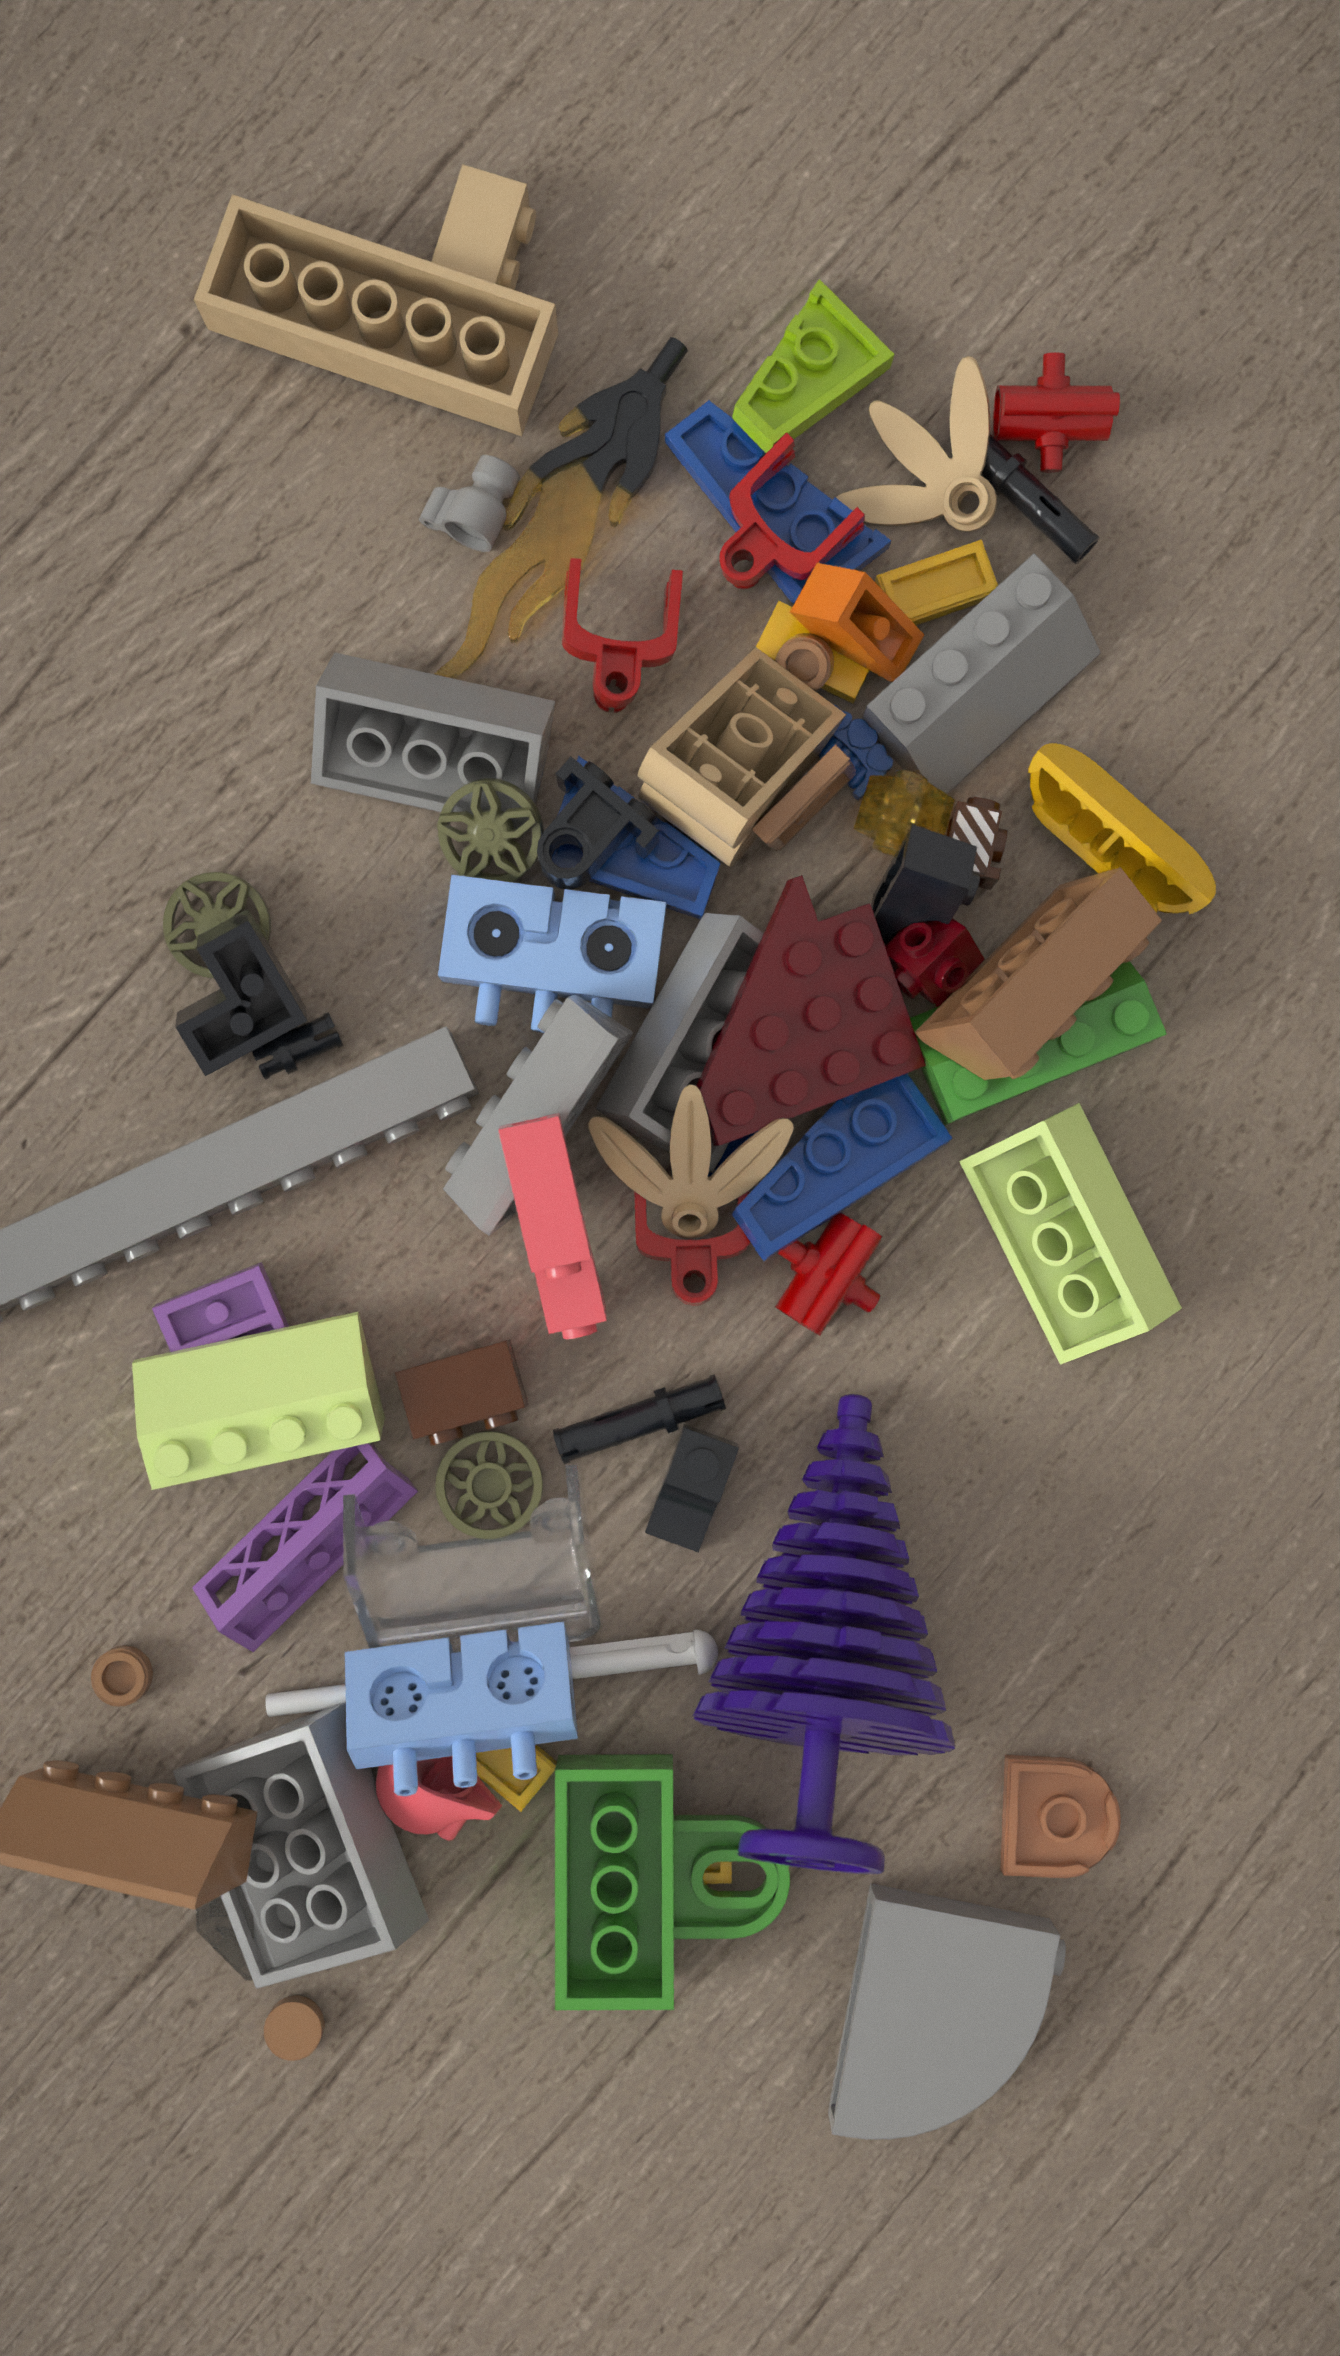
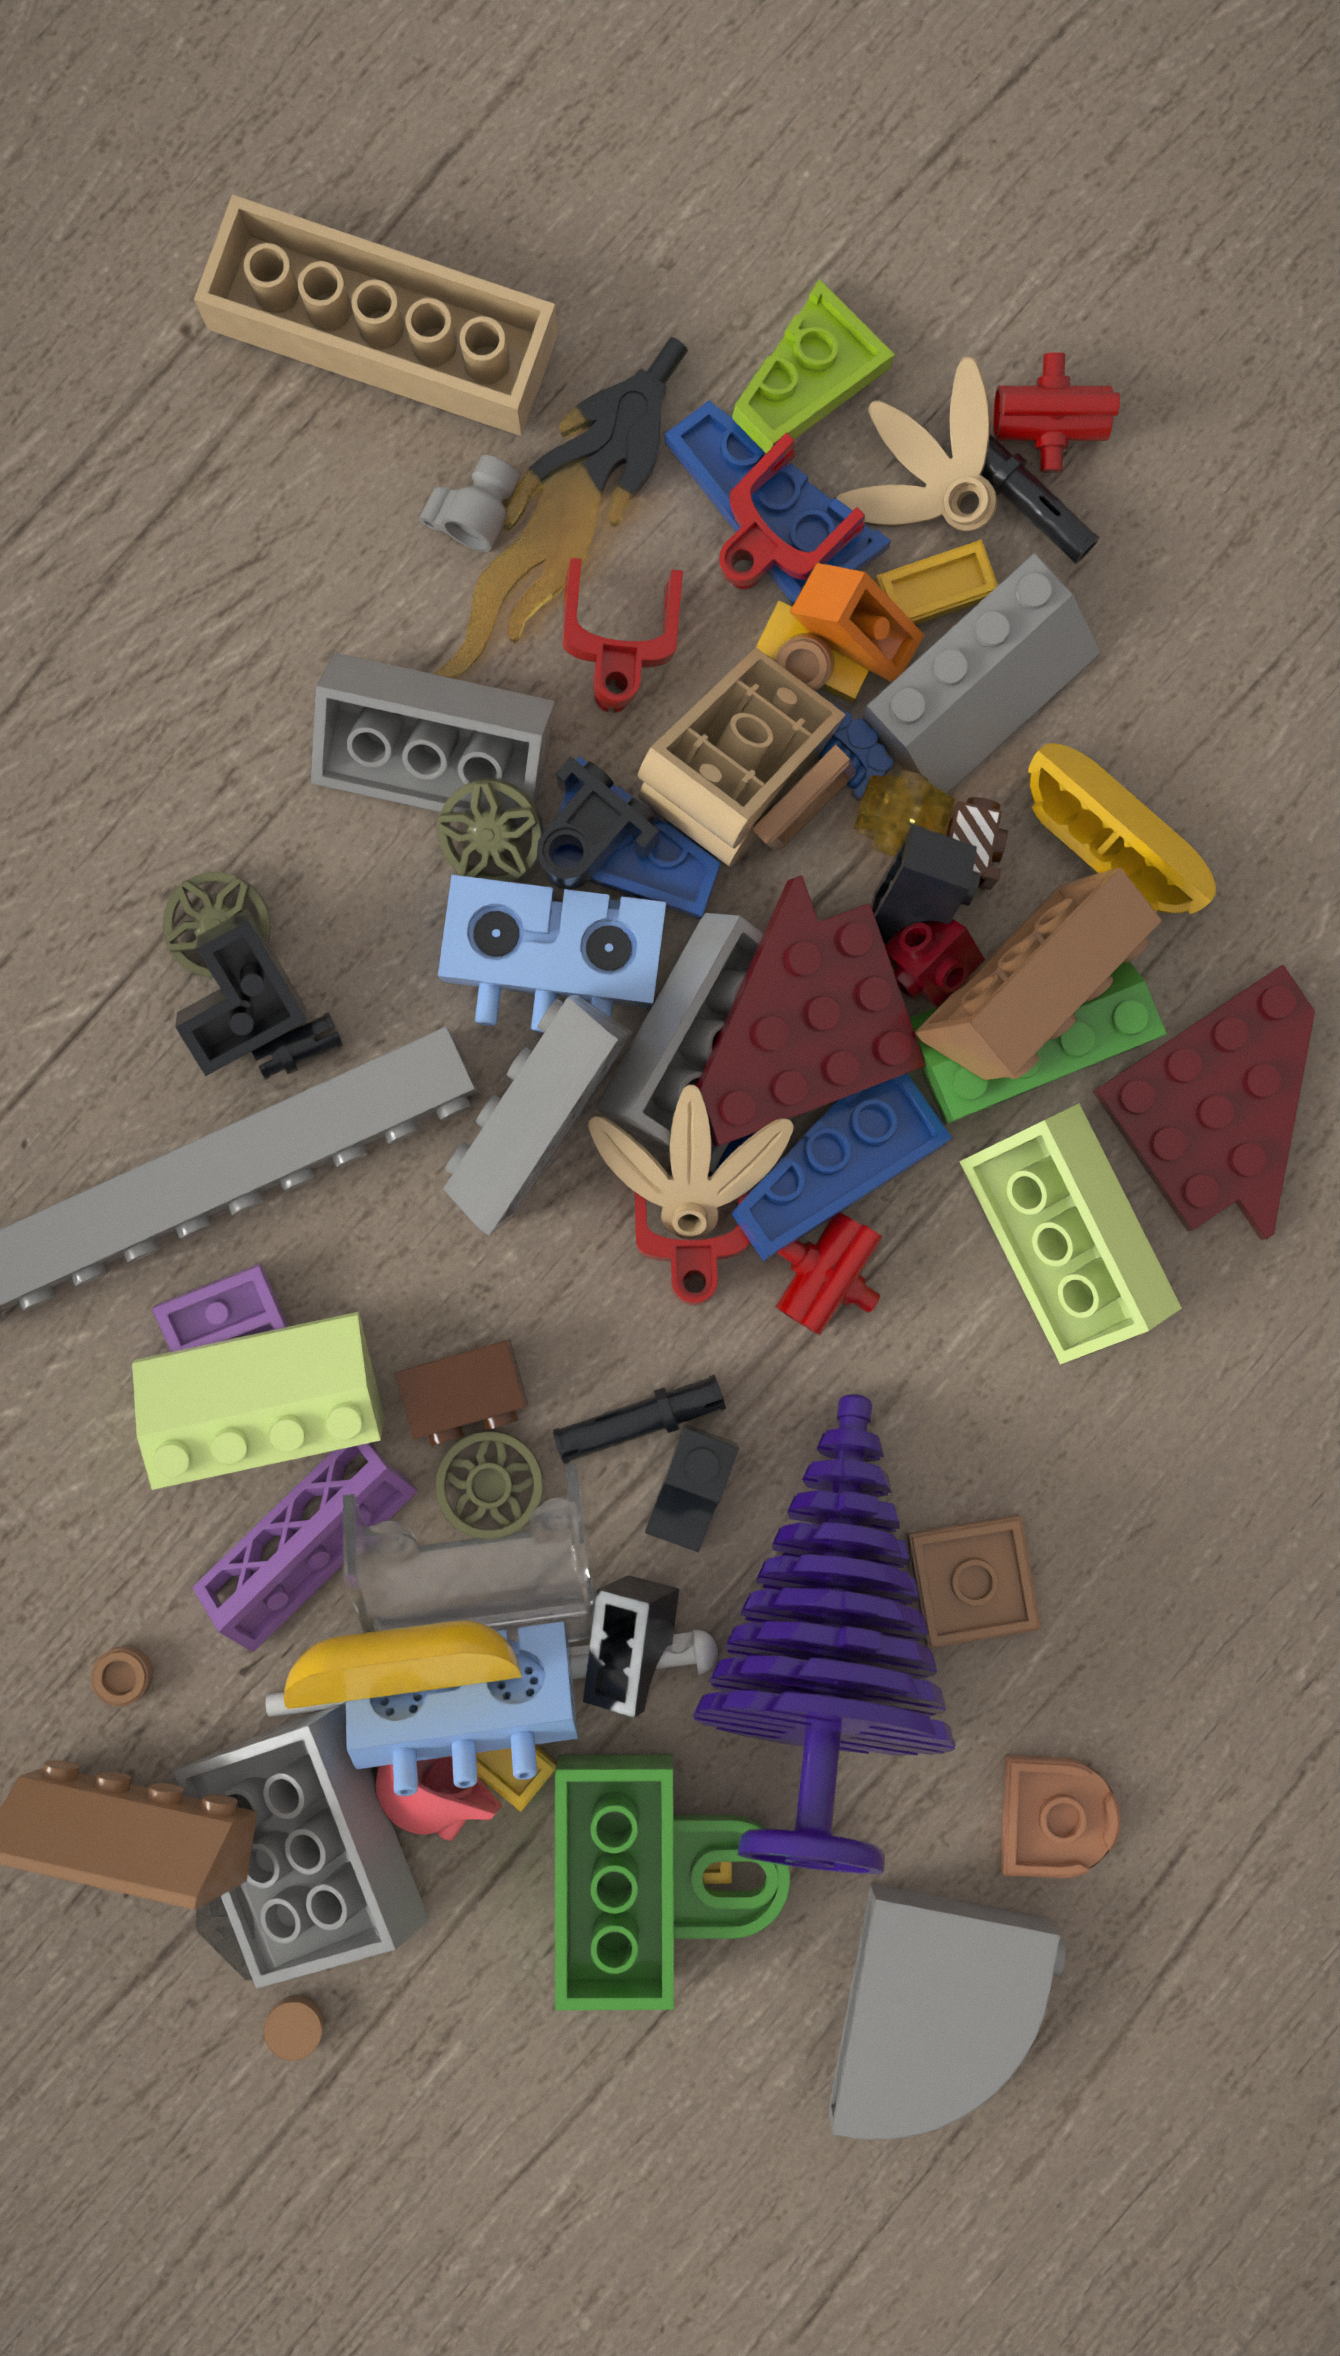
(399, 1663): none -> yellow brick
(486, 227): tan brick -> none
(553, 1225): coral arch -> none
(627, 1640): none -> black arch
(974, 1581): none -> medium nougat tile
(1220, 1104): none -> dark red wing

